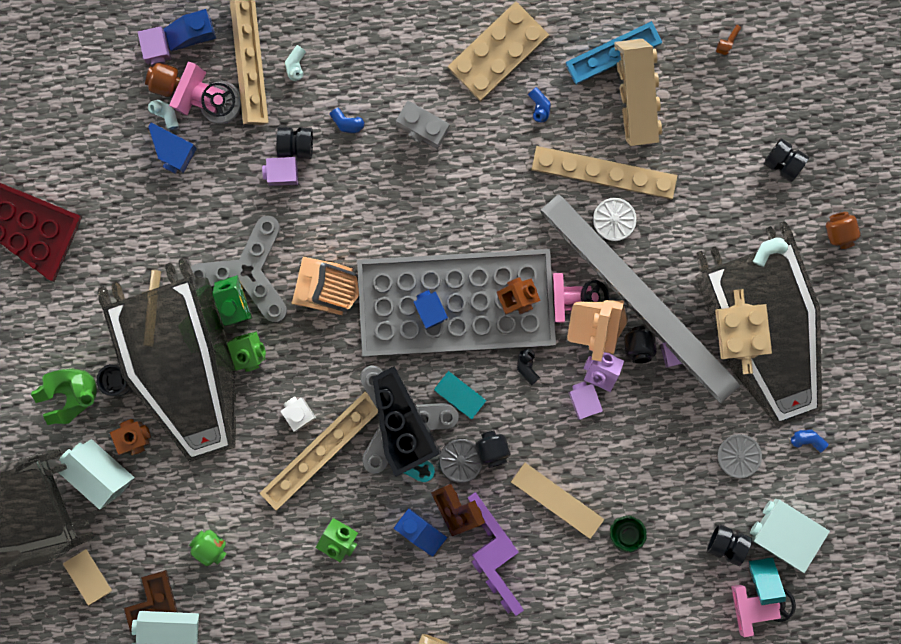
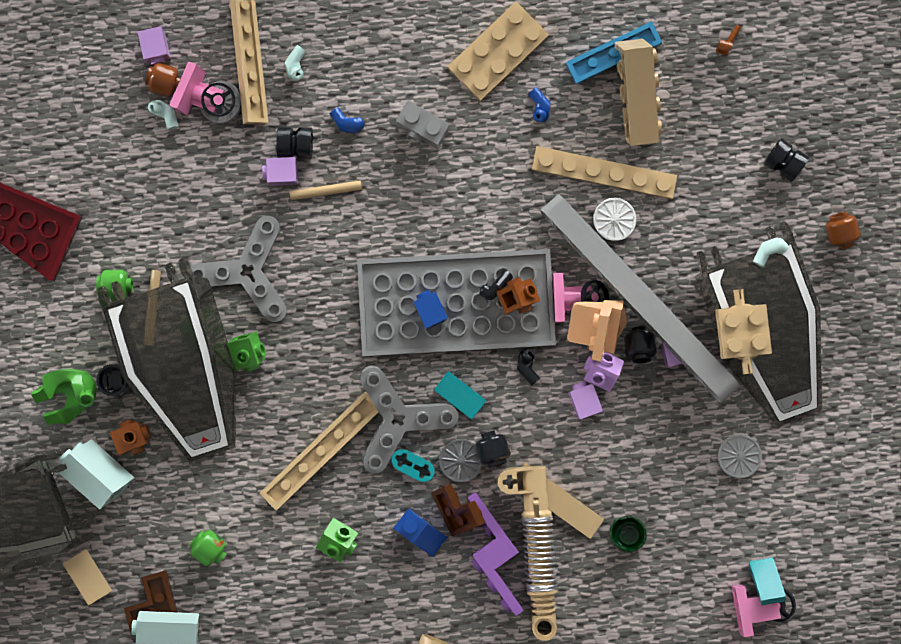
(110, 276): none -> bright green head
(171, 149): blue slope -> none
(190, 30): blue slope -> none
(231, 301): green torso -> none
(297, 413): white brick -> none
(325, 190): none -> tan bar
(326, 286): light nougat piece -> none
(403, 429): black wedge -> none
(490, 292): none -> black arm
(538, 539): none -> tan piece
(732, 546): black wheel -> none
(788, 534): light aqua brick -> none
(806, 437): blue arm -> none

